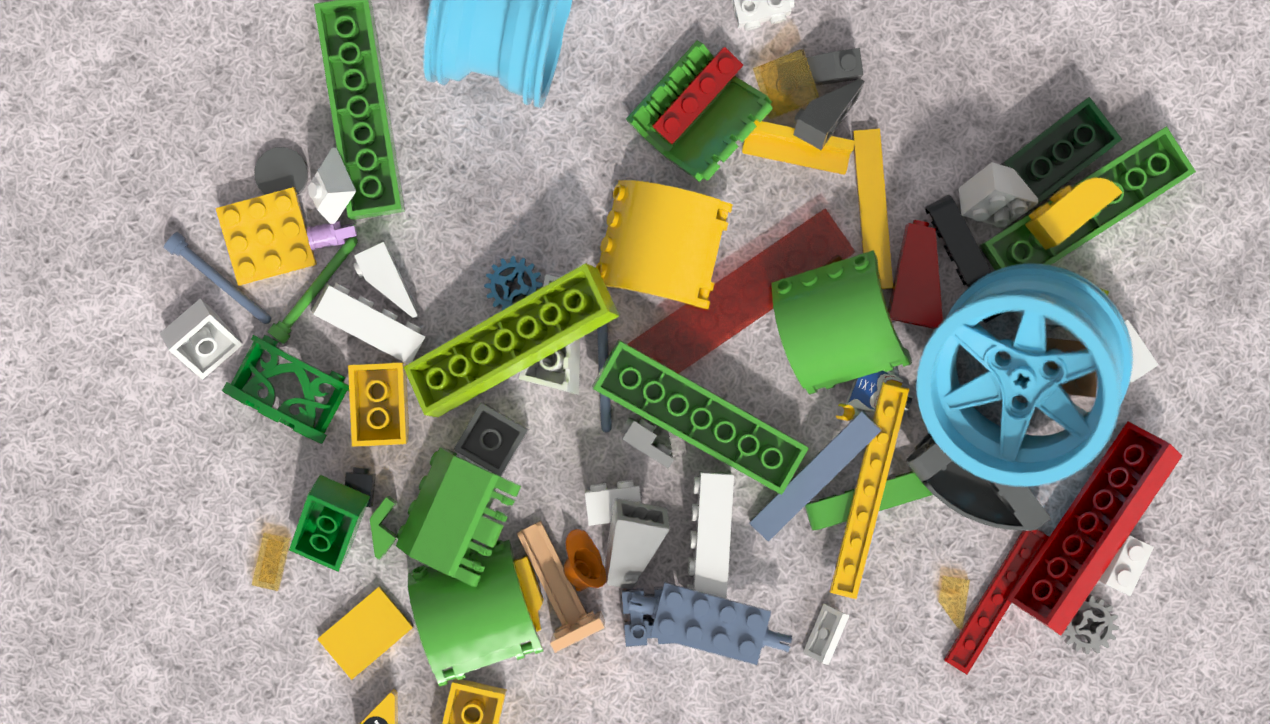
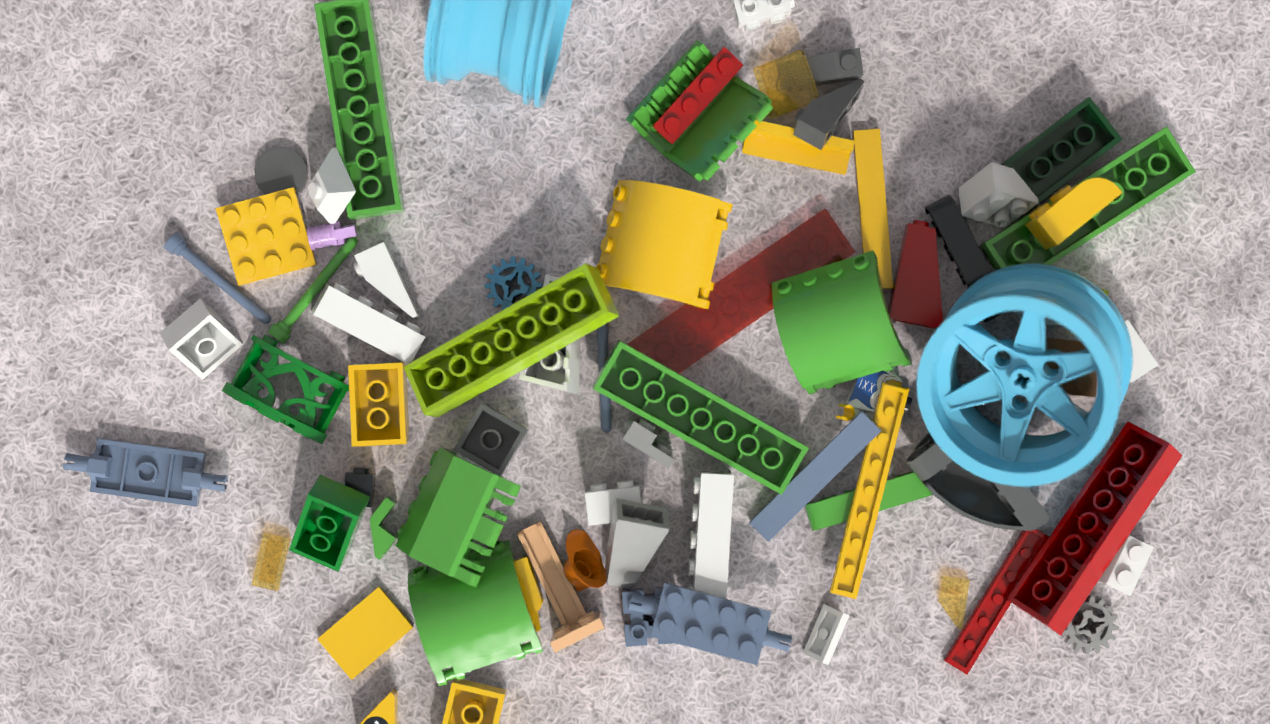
(146, 472): none -> sand blue plate

